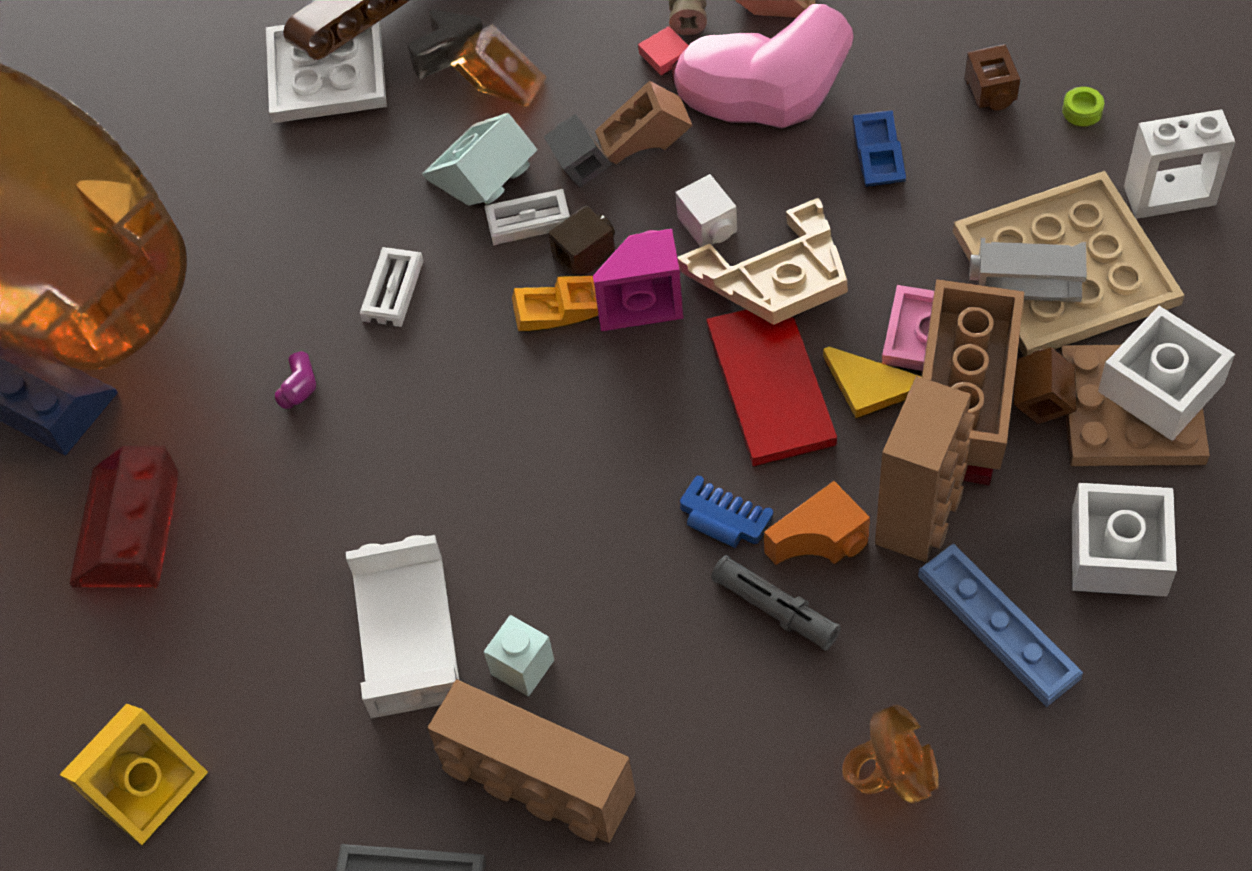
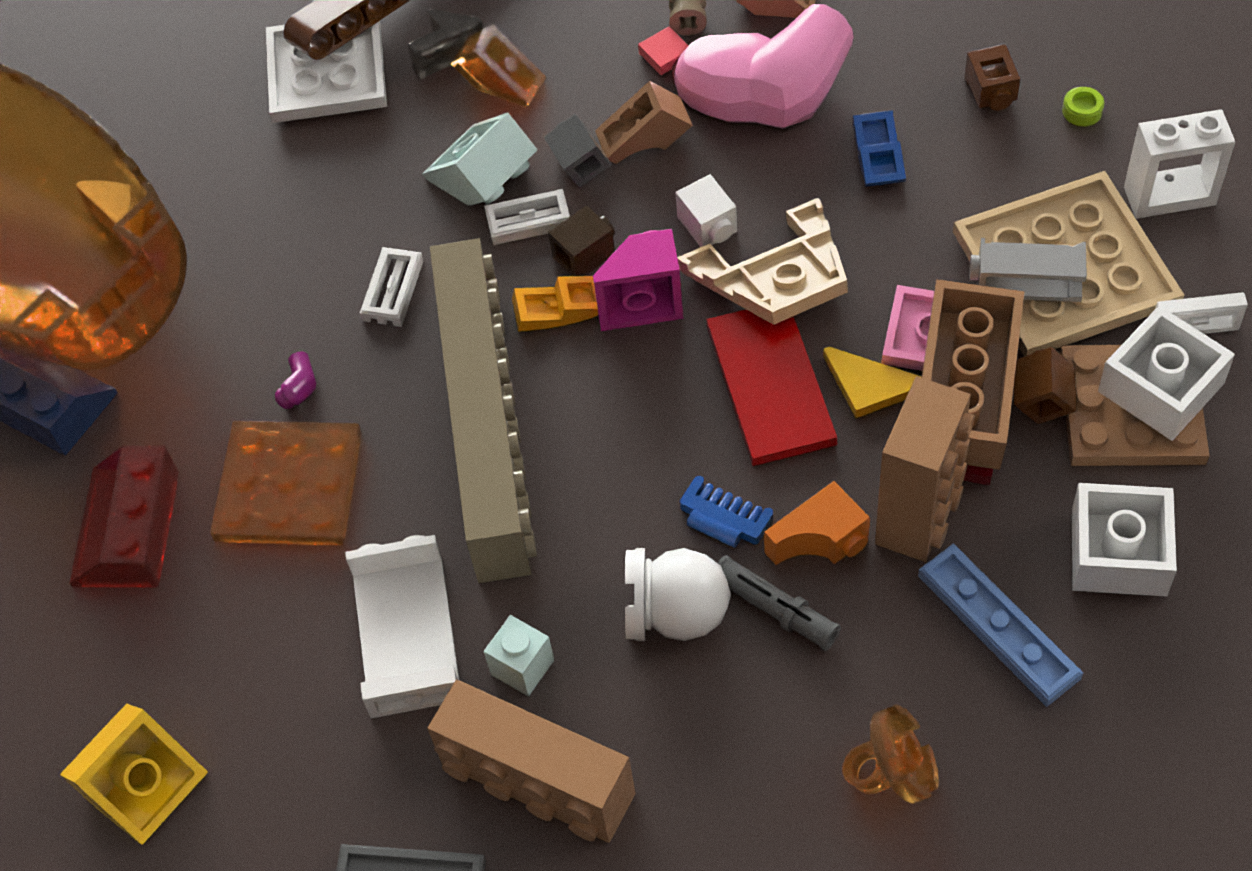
(286, 483): none -> clear orange plate
(482, 412): none -> dark tan brick
(676, 594): none -> white tile
(1209, 313): none -> white tile

